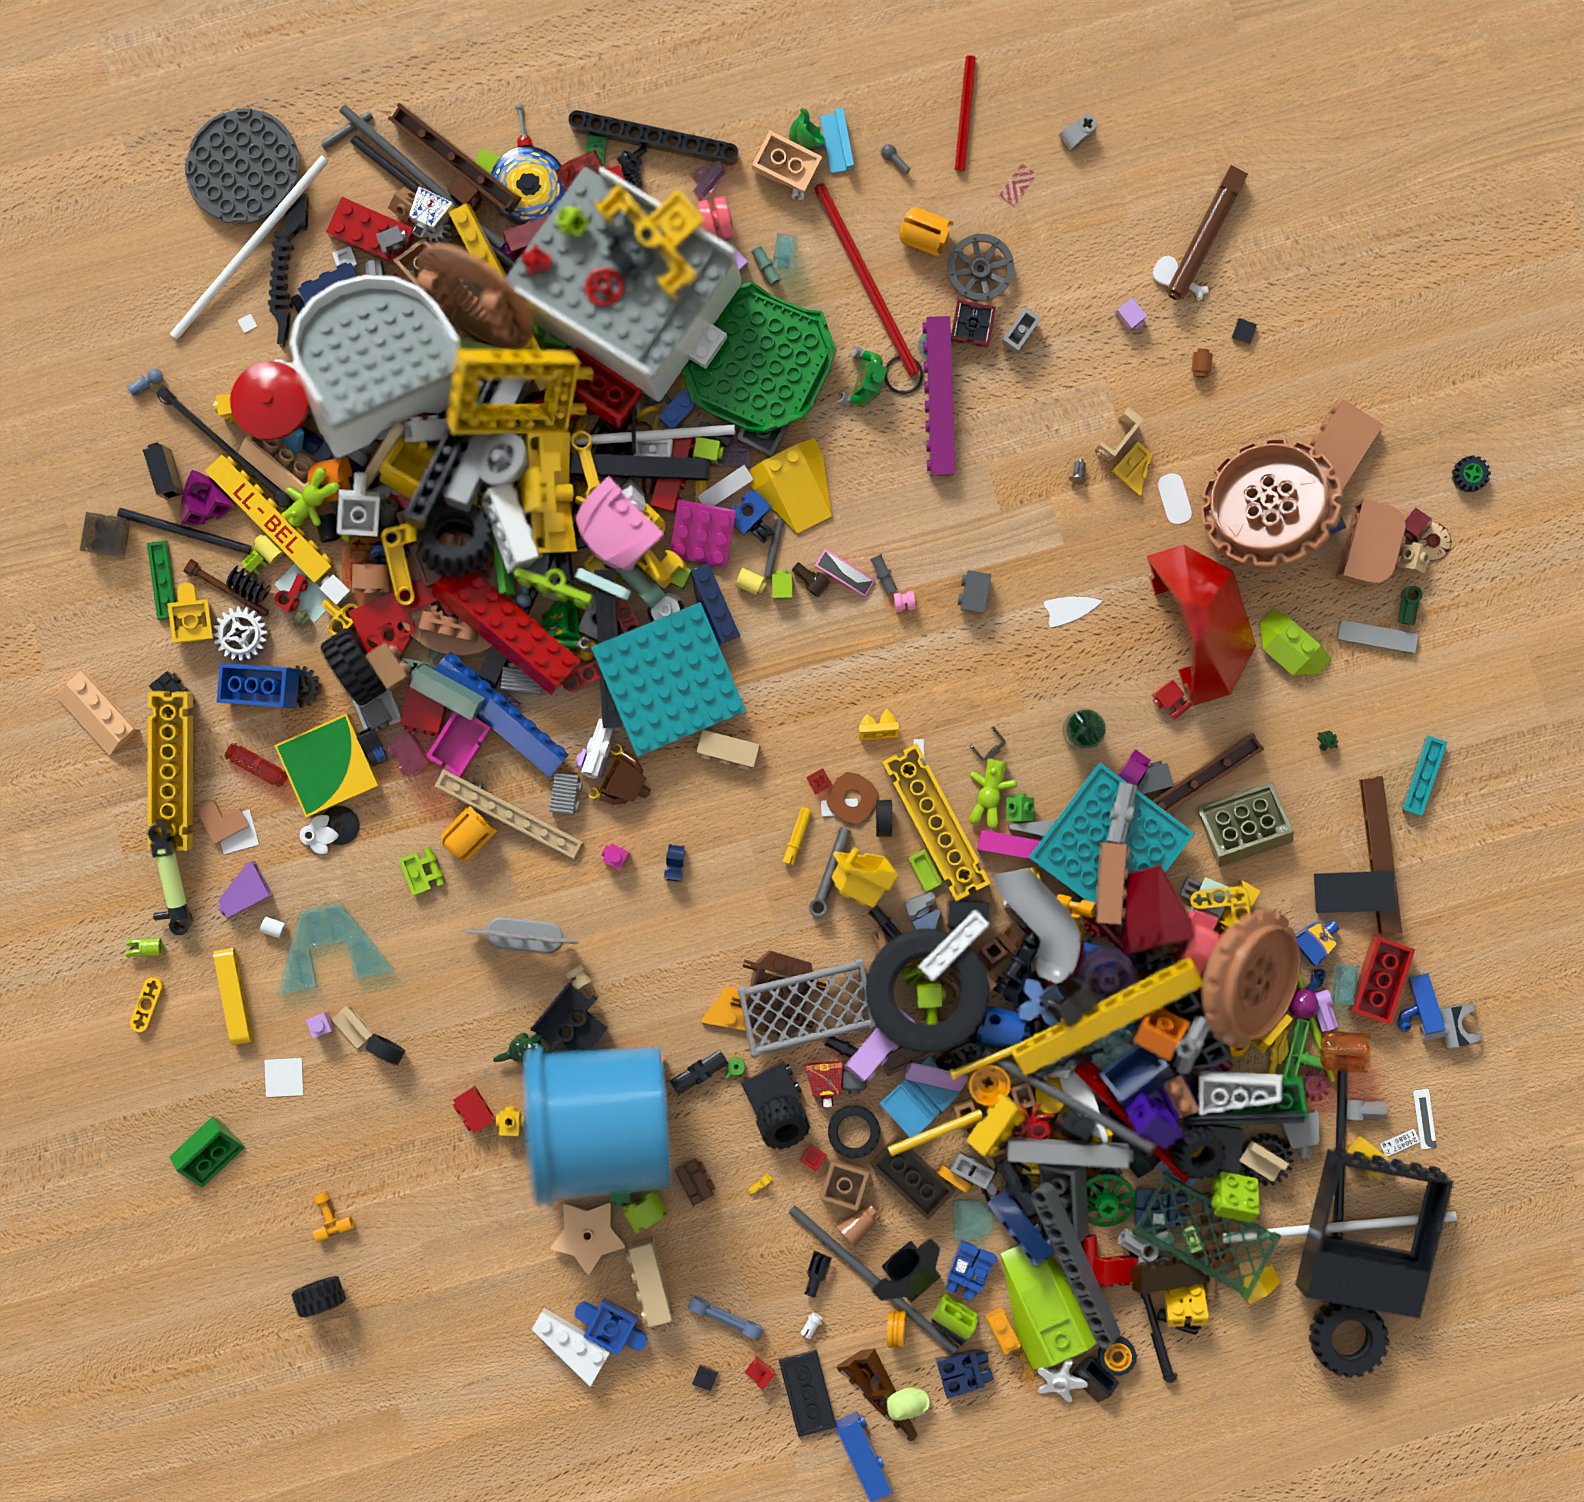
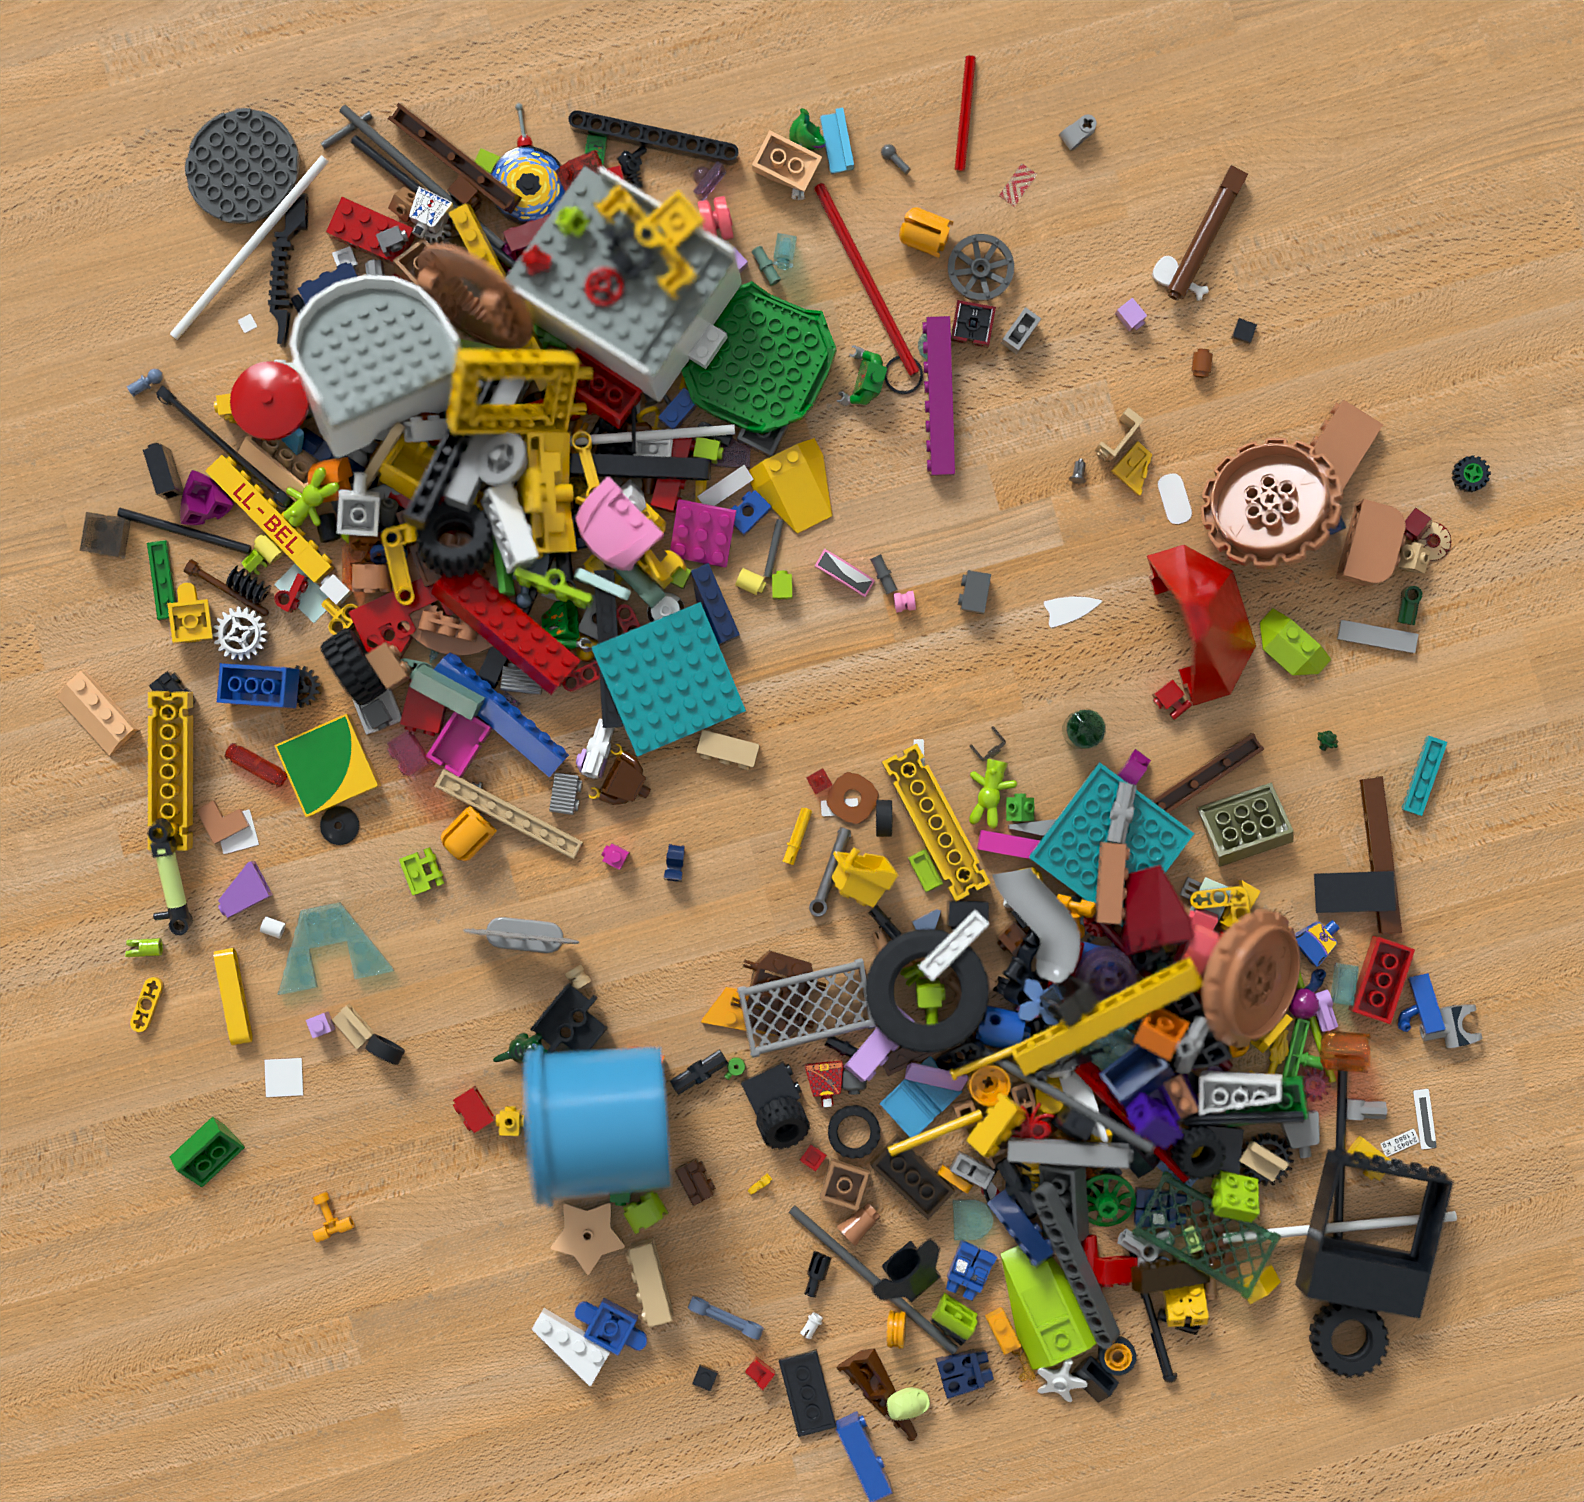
(300, 618): olive plate -> none
(318, 1296): black tyre -> none
(321, 834): white plate -> none
(372, 746): black leg -> none
(763, 529): black wheel -> none
(814, 582): dark brown pin -> none
(885, 729): yellow tile -> none
(919, 905): light grey rock -> none
(992, 954): reddish brown brick -> none
(1155, 778): dark grey slope -> none

